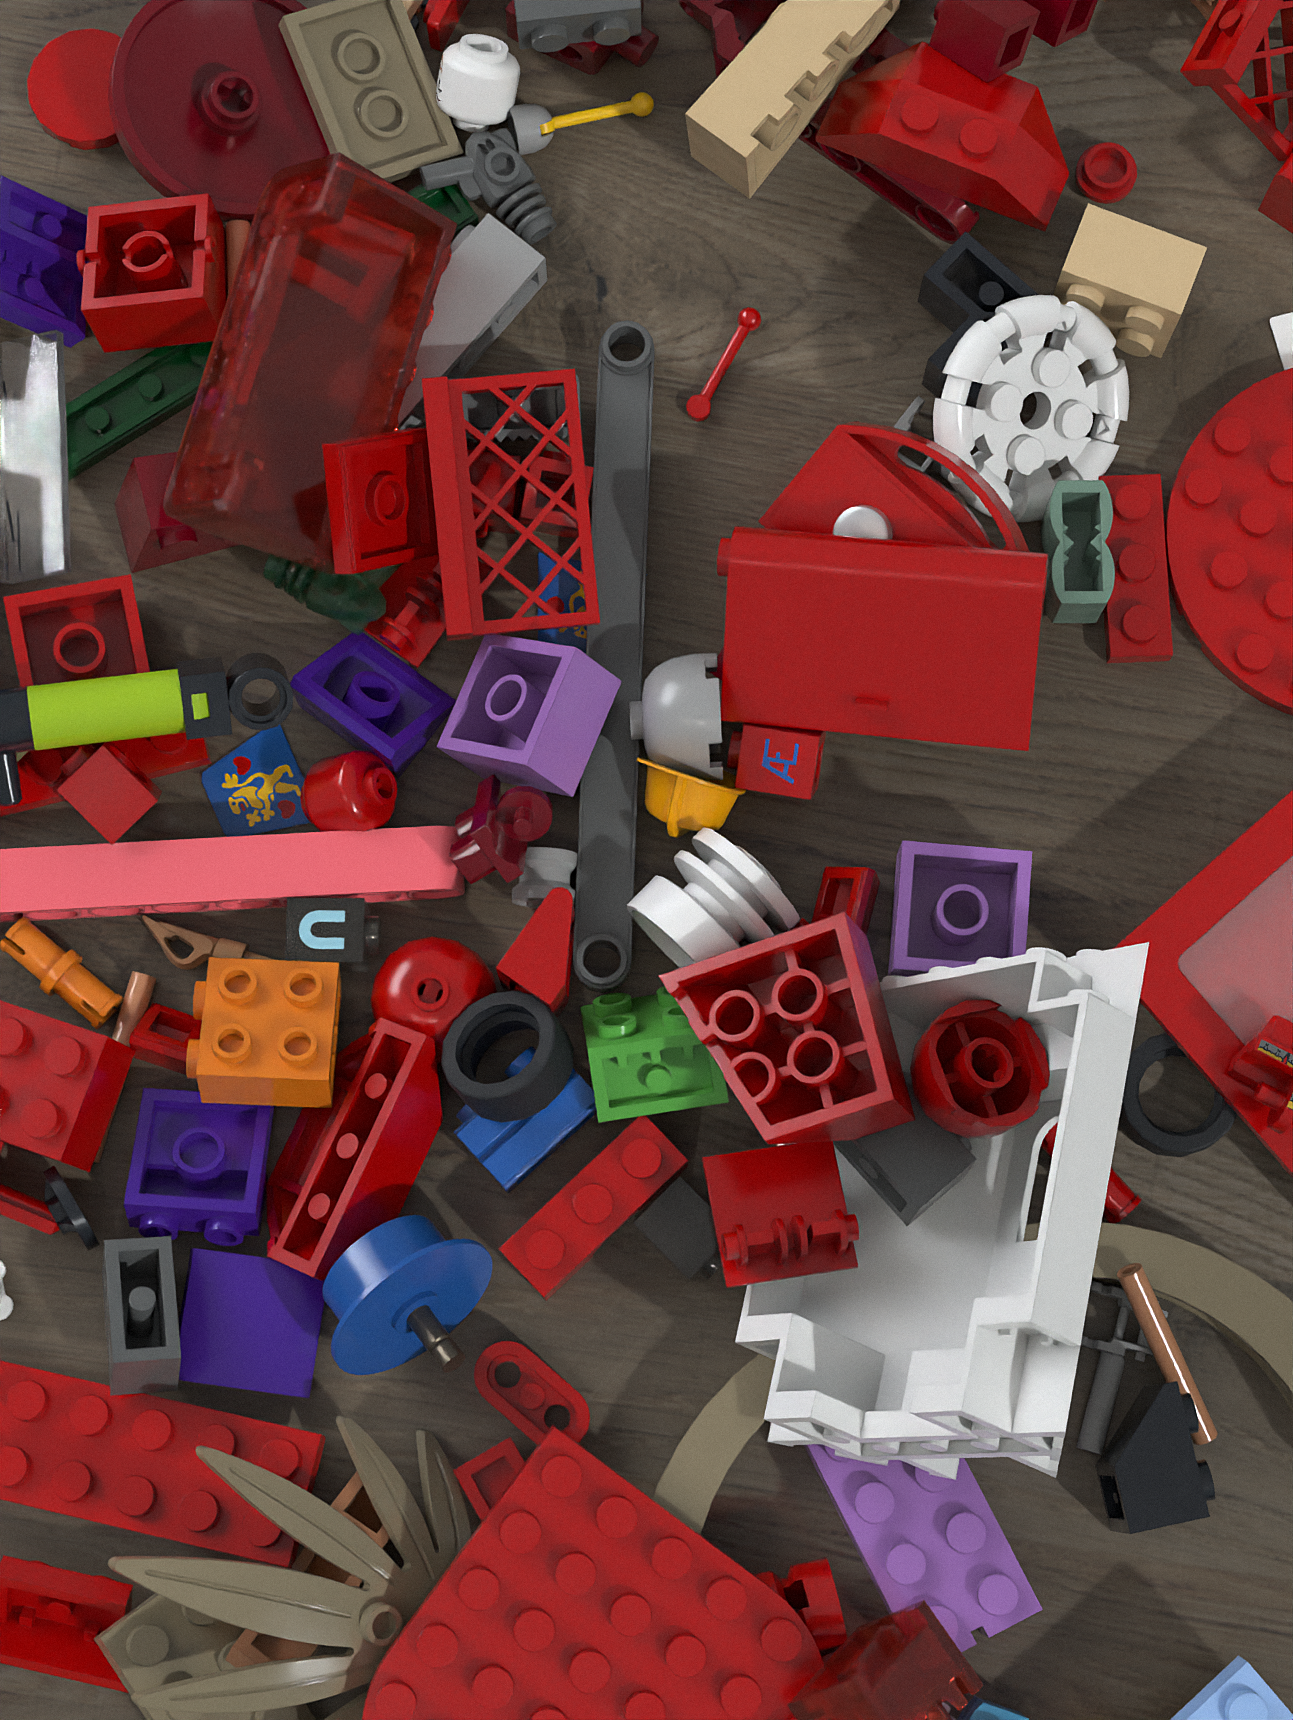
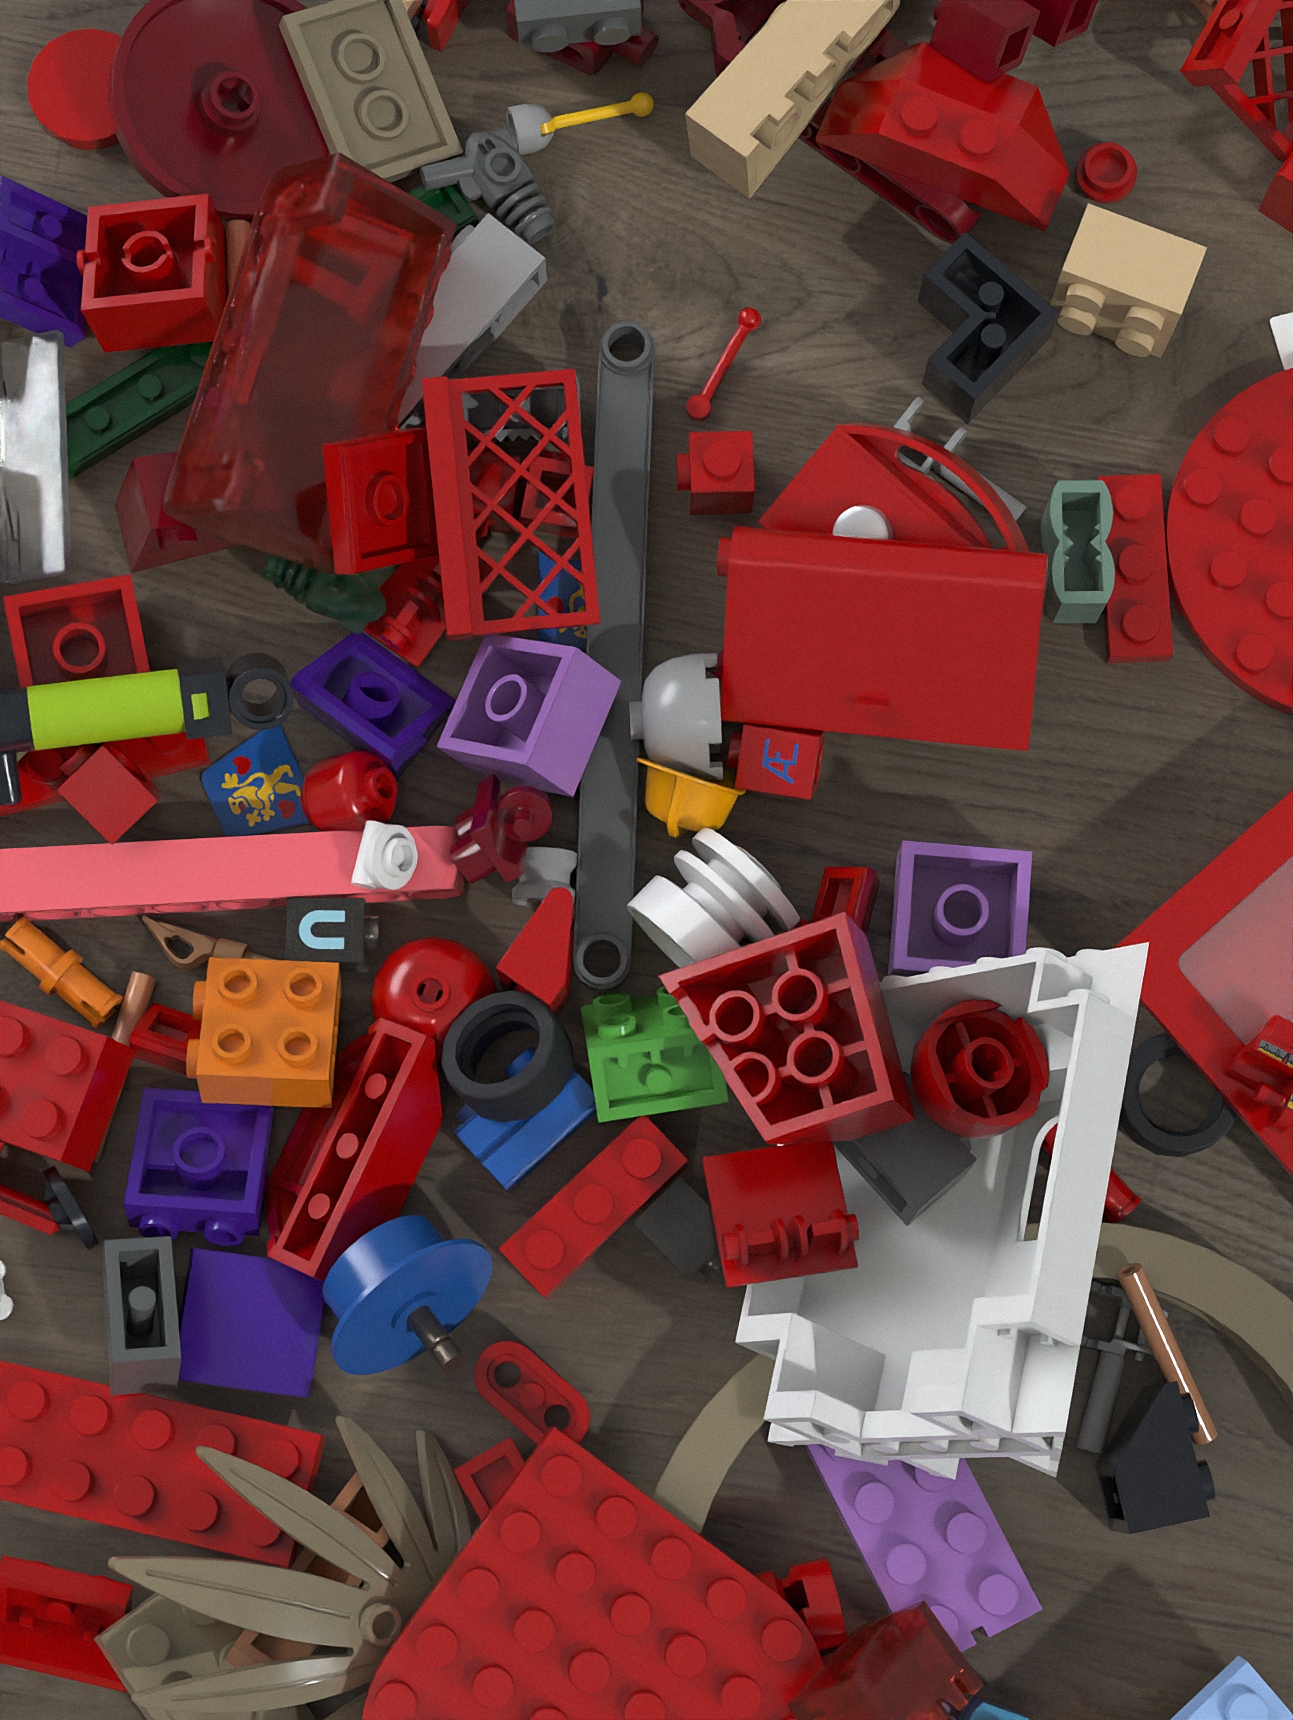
(384, 857): none -> white plate
(477, 82): white head -> none
(718, 472): none -> red brick
(1062, 397): white plate -> none

